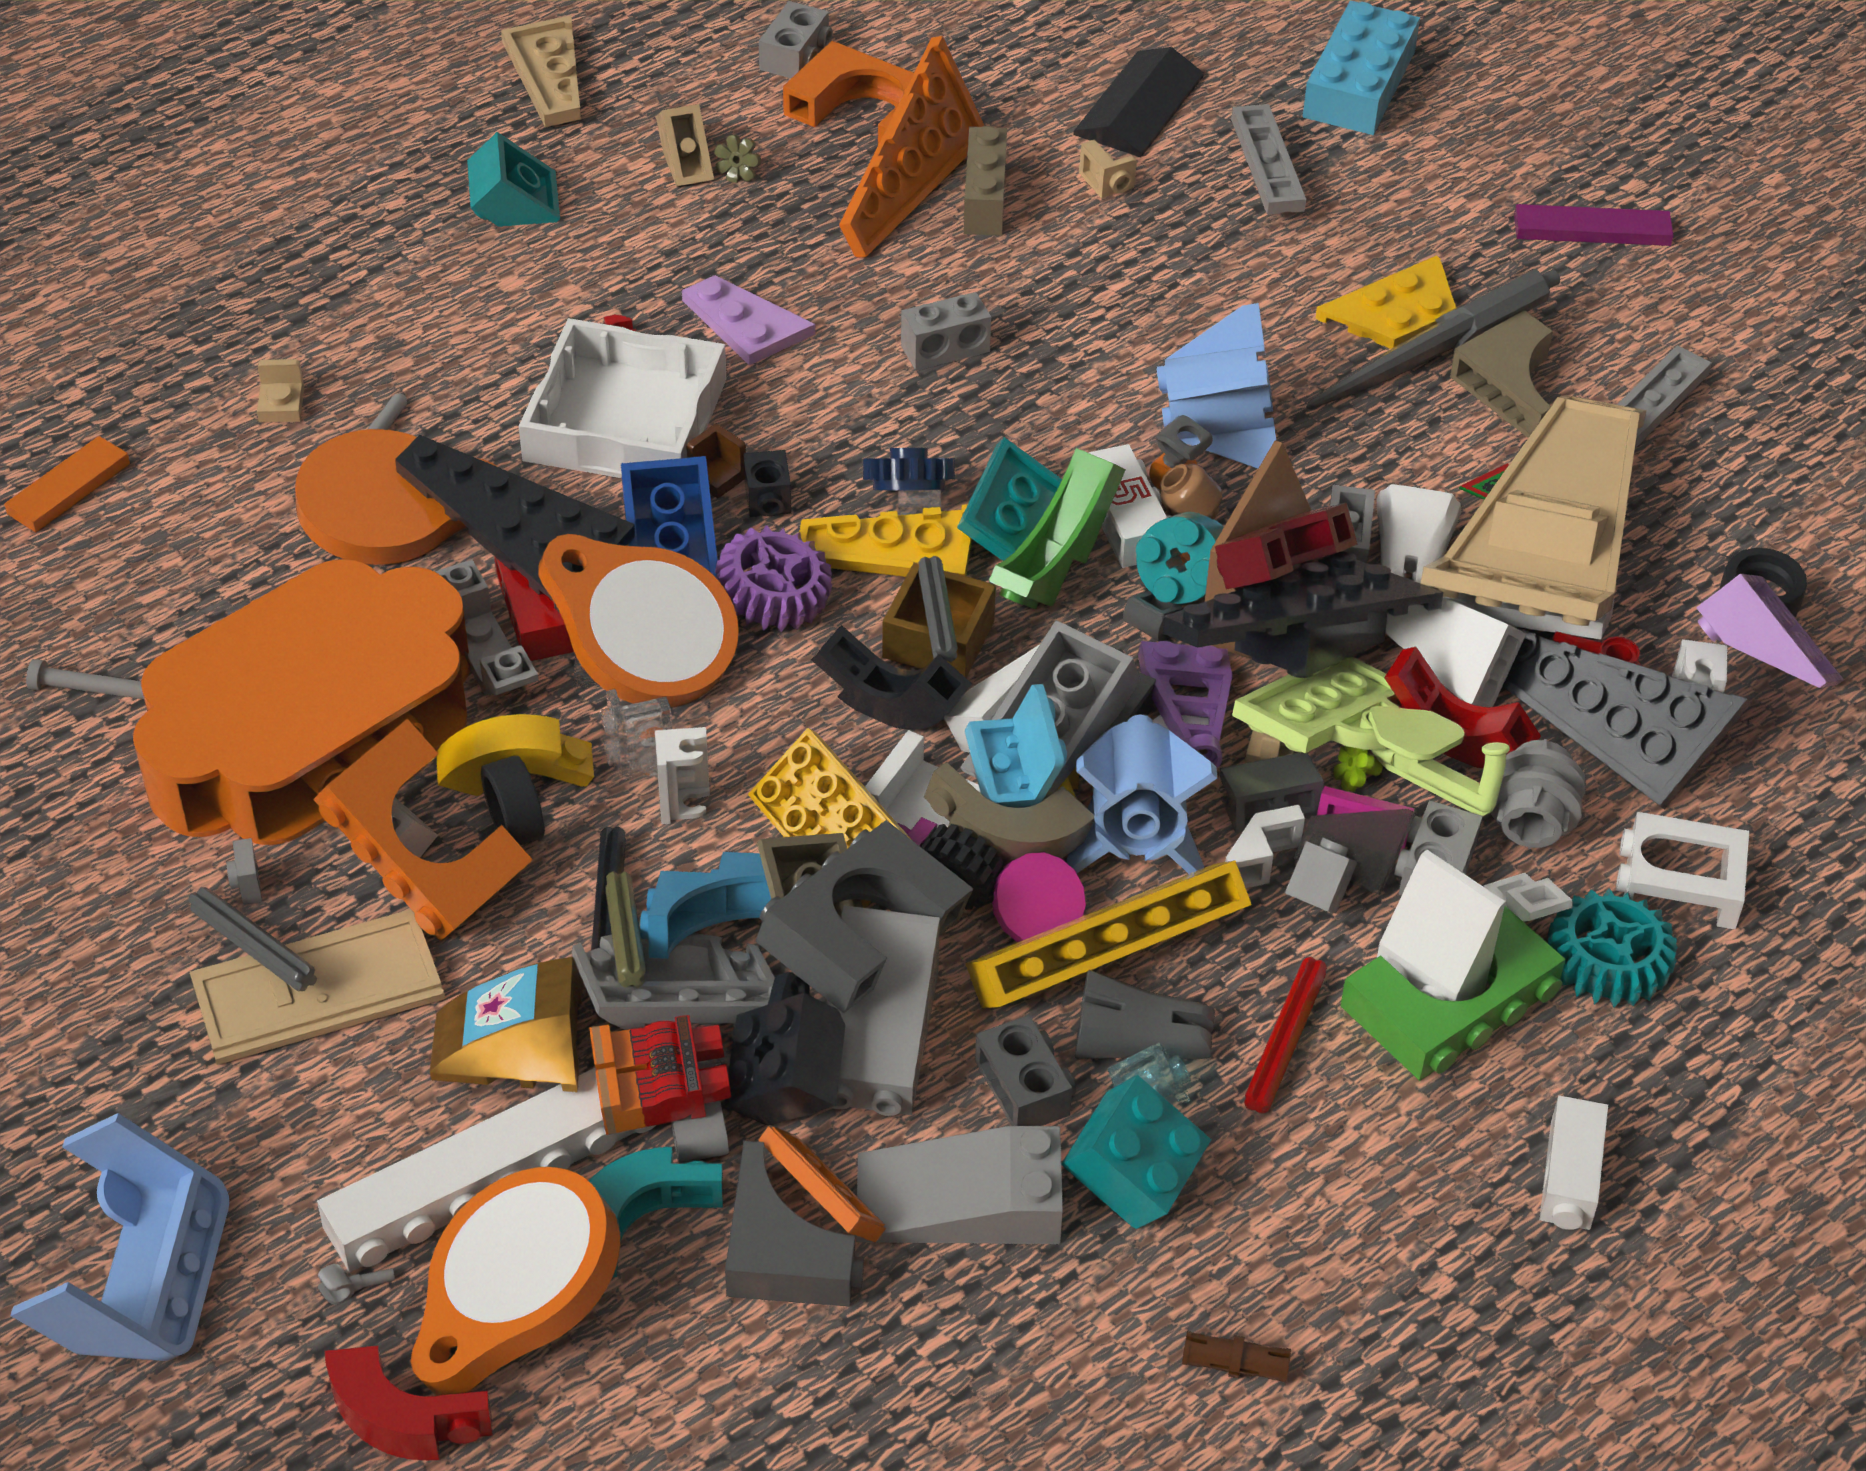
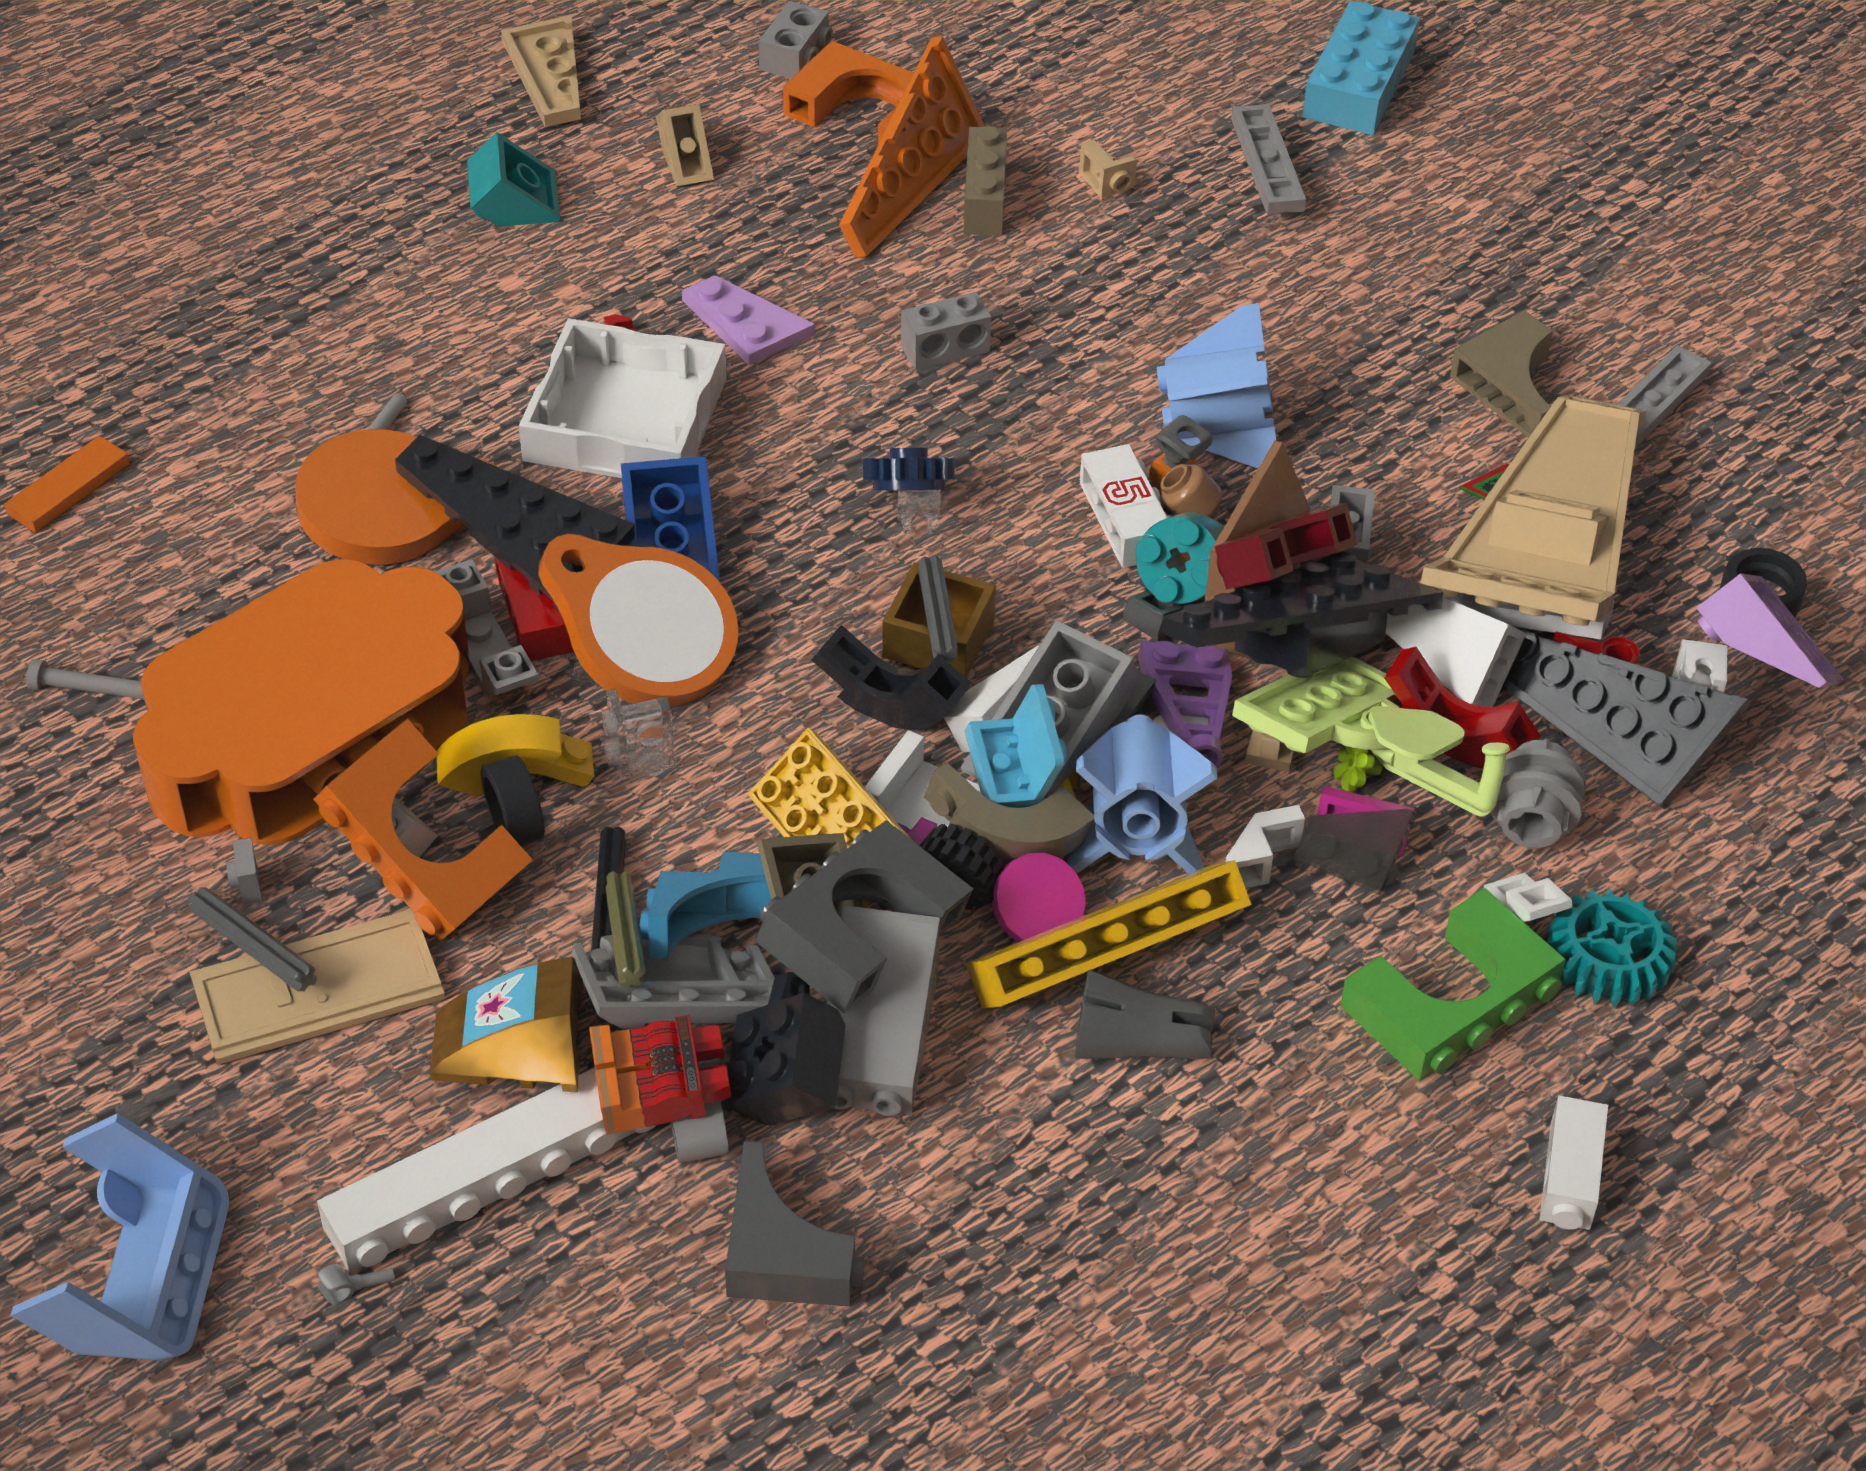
(280, 390): tan bracket -> none
(397, 1420): red arch -> none
(513, 1275): piece -> none
(652, 1182): teal arch -> none
(681, 771): white hinge -> none
(723, 457): reddish brown panel -> none
(737, 159): olive plant -> none
(767, 483): black brick -> none
(777, 566): medium lavender gear -> none
(822, 1184): orange tile -> none
(890, 541): yellow wing -> none
(967, 1188): light grey slope -> none
(1008, 500): teal tile -> none
(1018, 1078): dark grey brick -> none
(1062, 534): bright green arch -> none
(1136, 1152): teal brick -> none
(1140, 101): black slope -> none
(1158, 1069): clear light blue bracket -> none
(1236, 1356): reddish brown pin -> none
(1271, 786): dark grey hinge -> none
(1285, 1035): red axle -> none
(1322, 875): light grey brick -> none
(1395, 305): yellow wing -> none
(1415, 527): white piece -> none
(1443, 931): white slope -> none
(1444, 832): light grey brick -> none
(1450, 332): dark grey piece -> none
(1593, 224): magenta tile -> none
(1645, 879): white panel -> none

